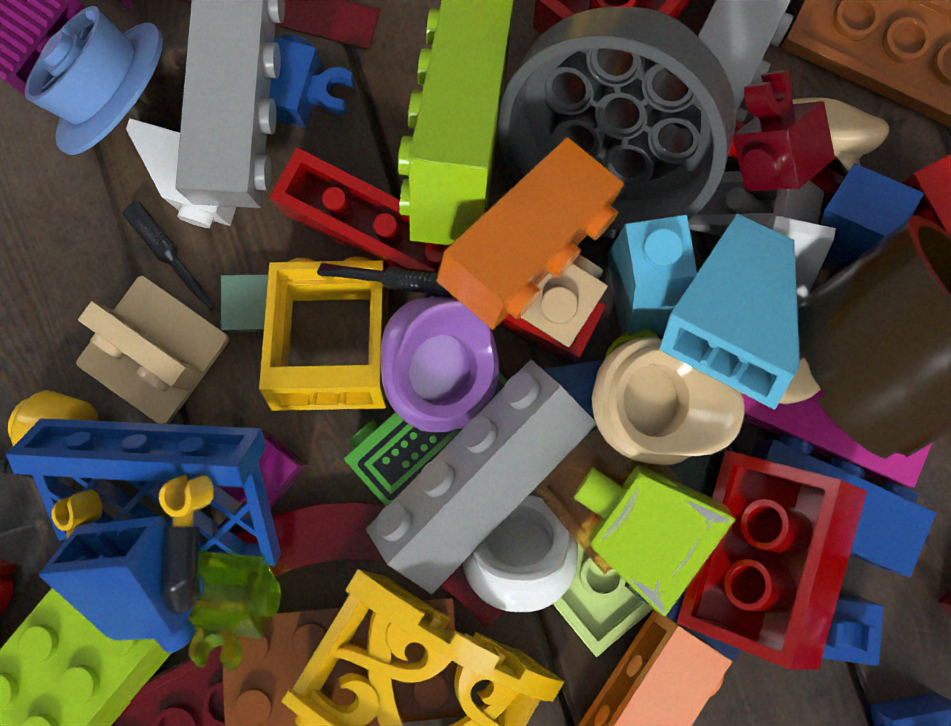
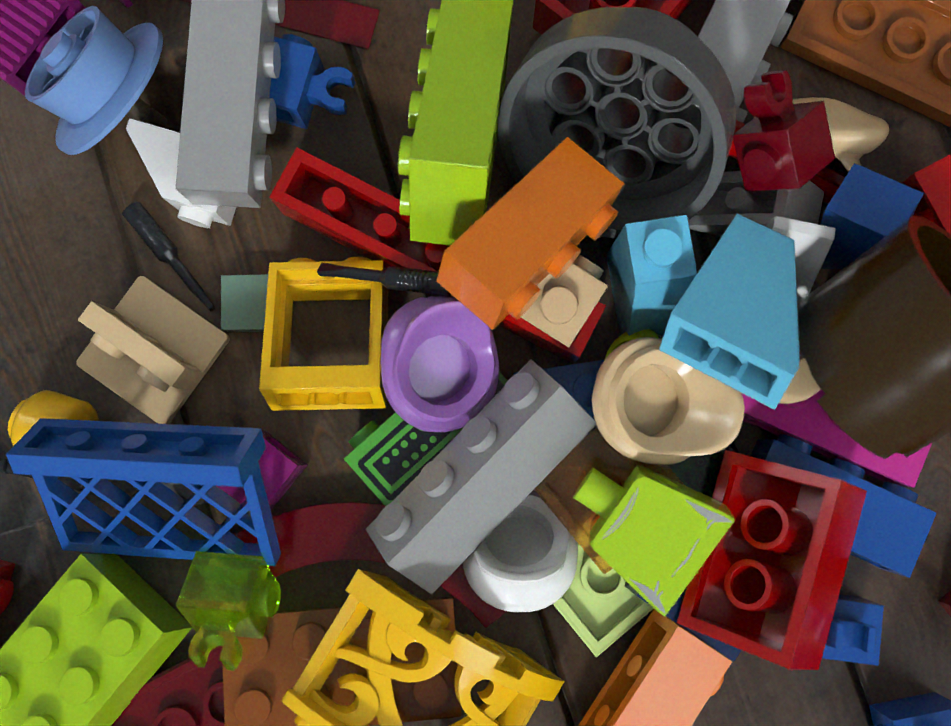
(133, 573): blue torso -> none

